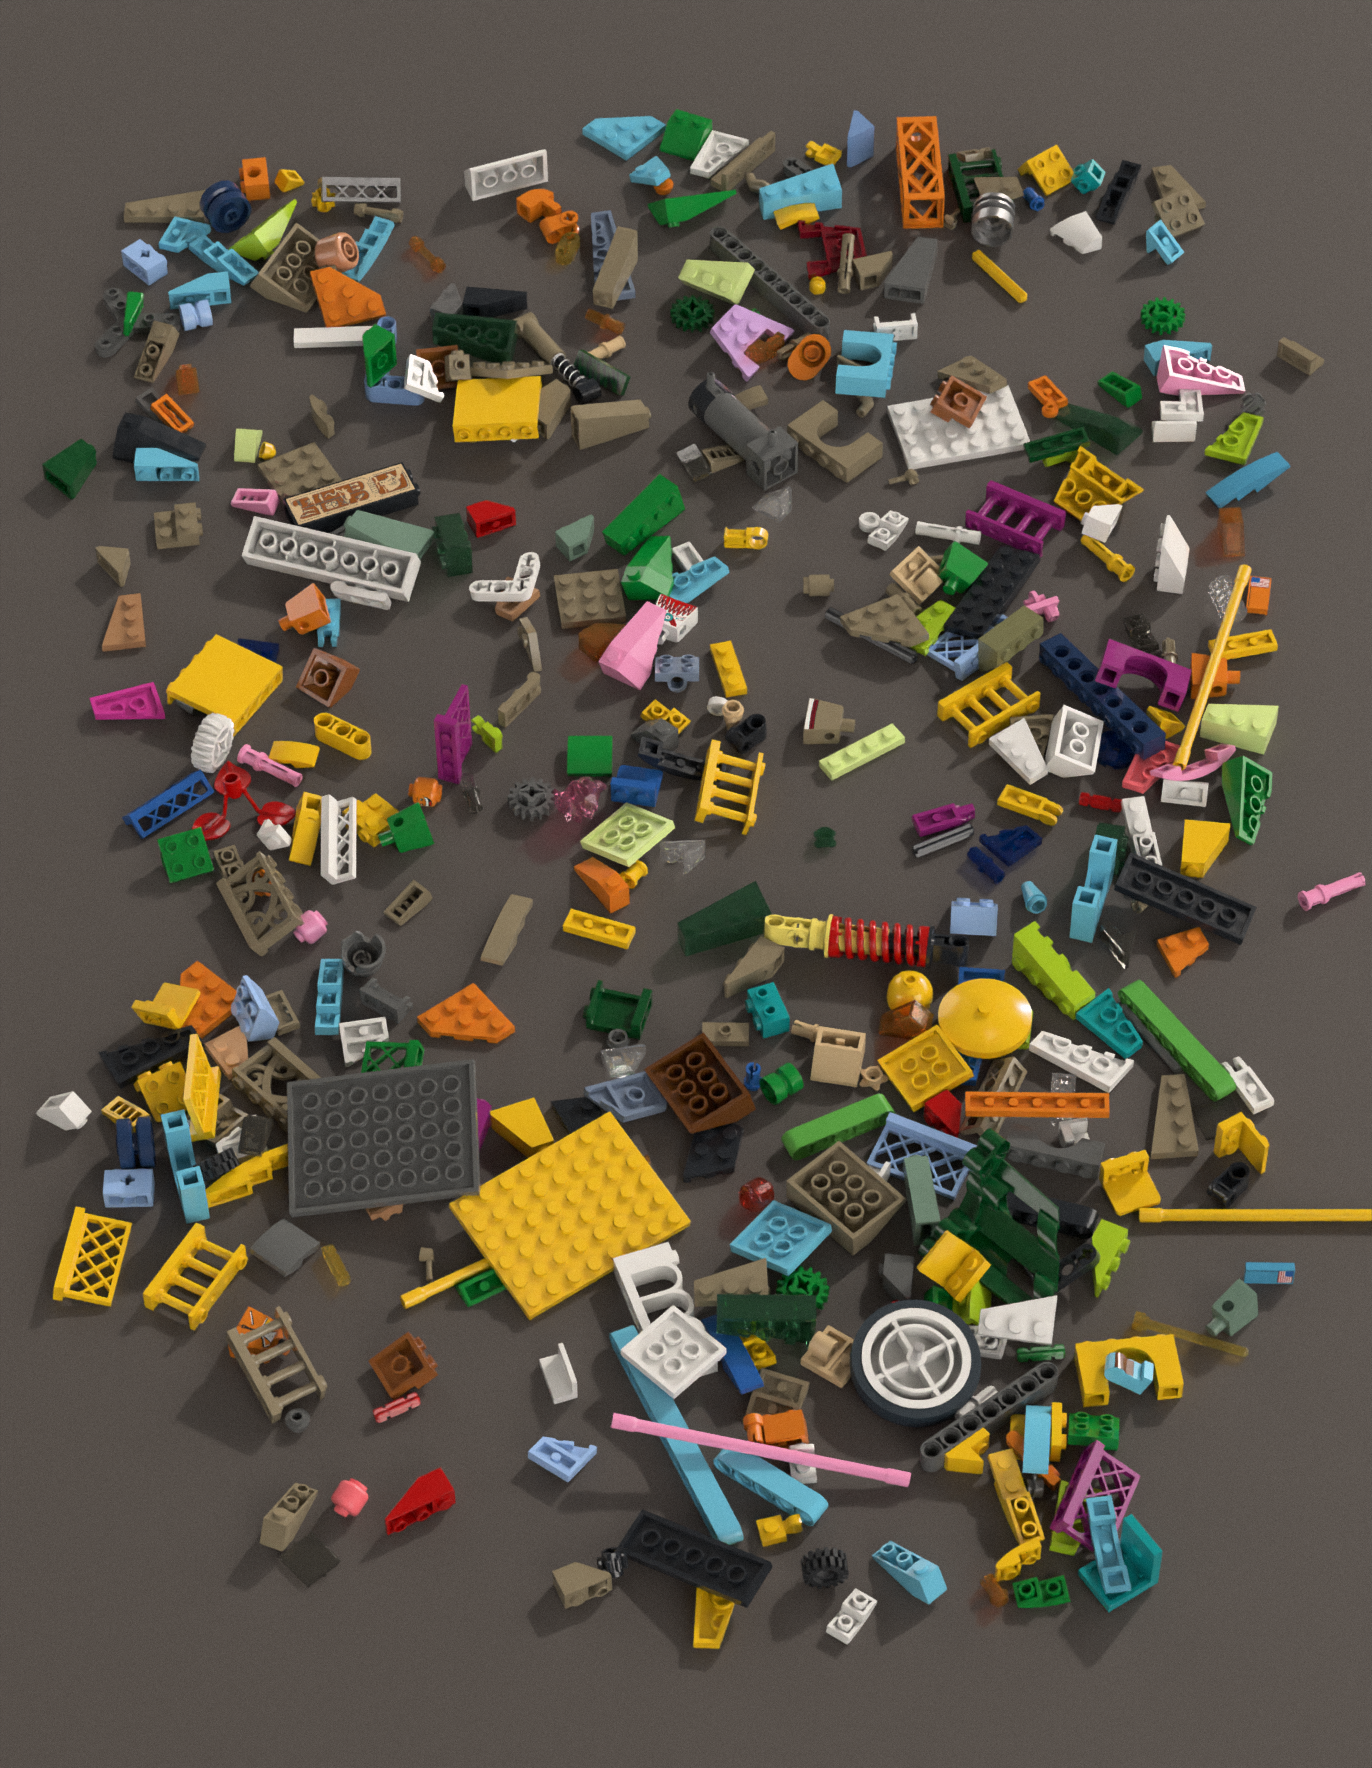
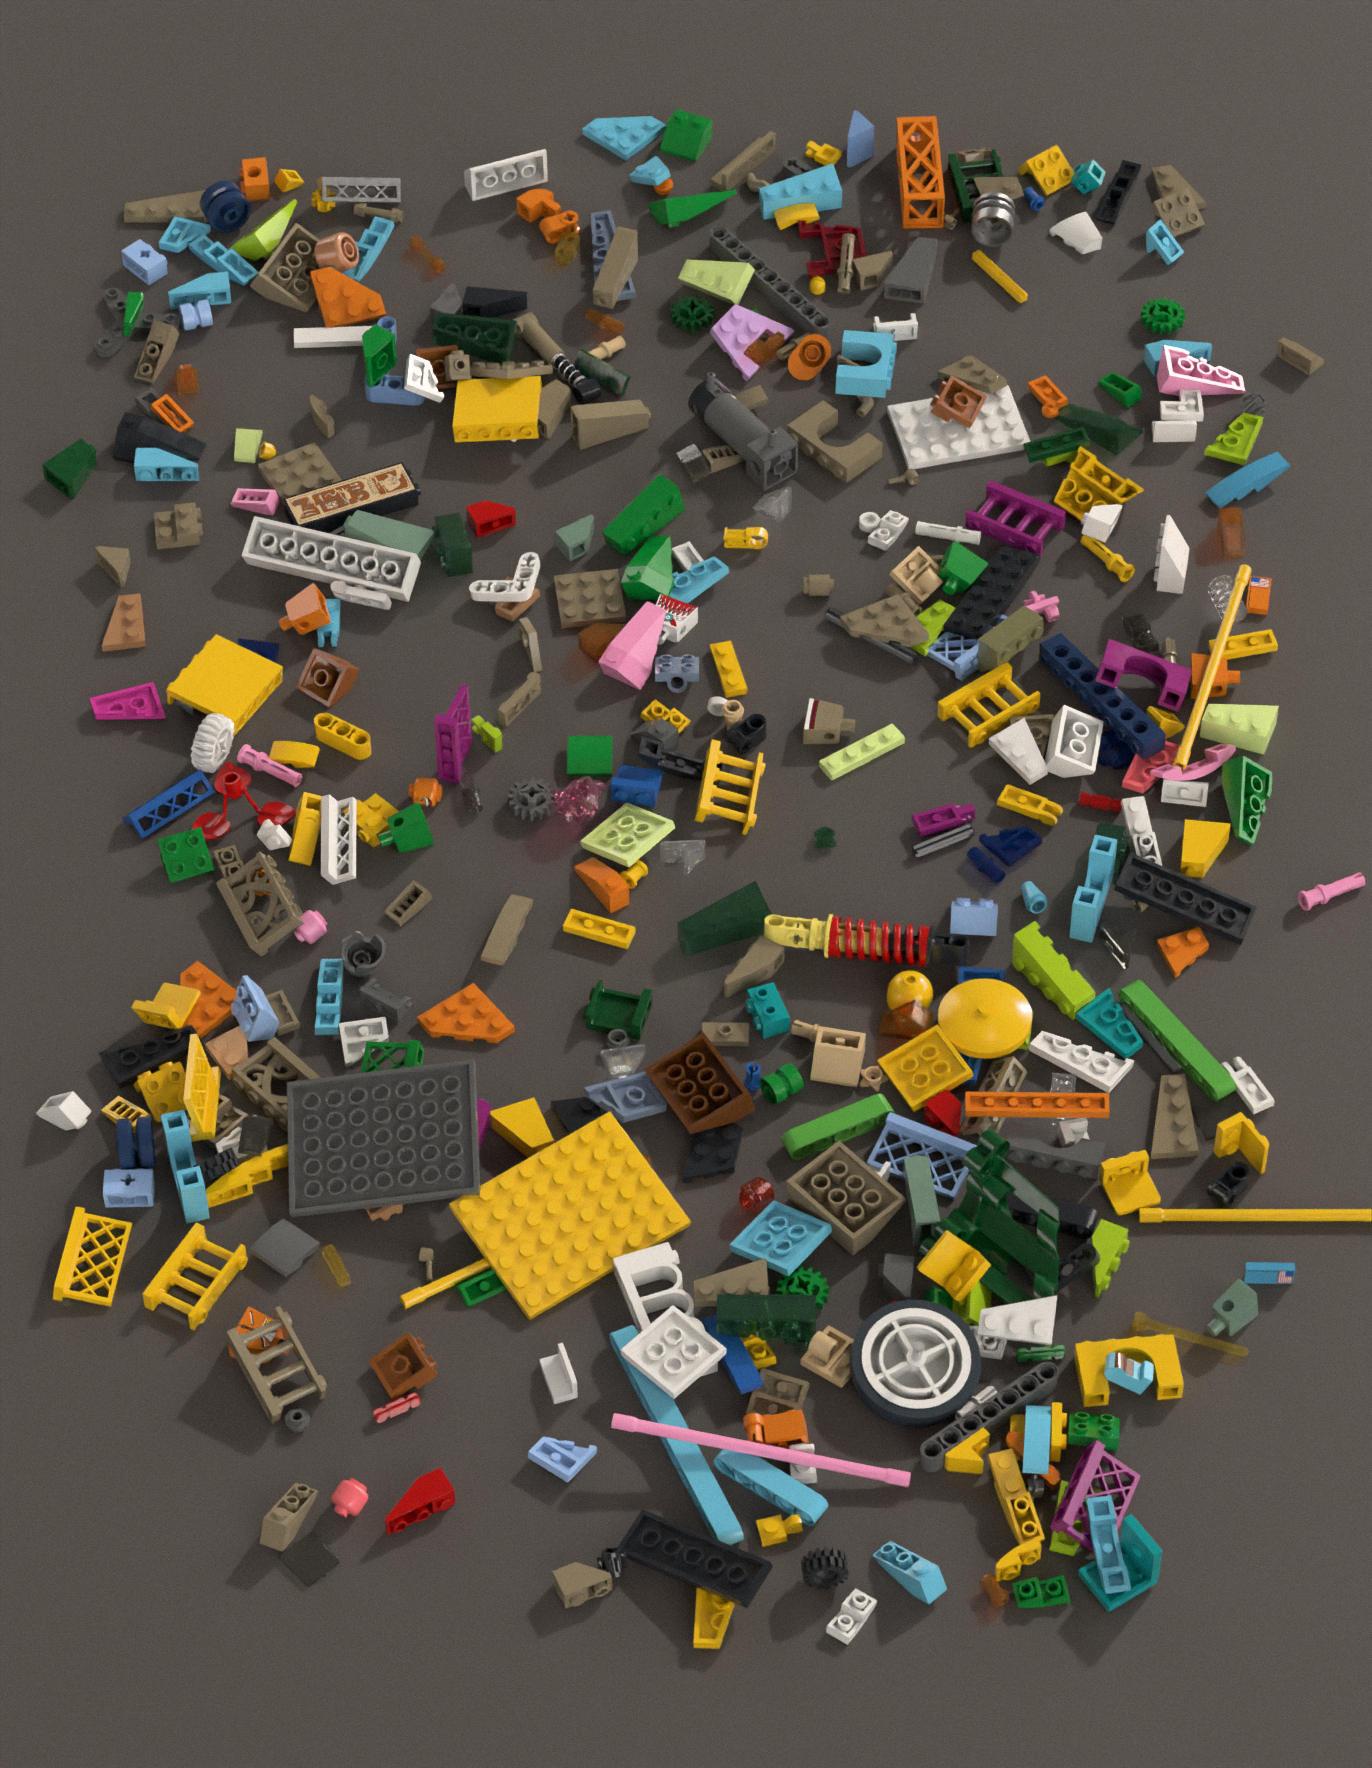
(716, 153): white wing -> none

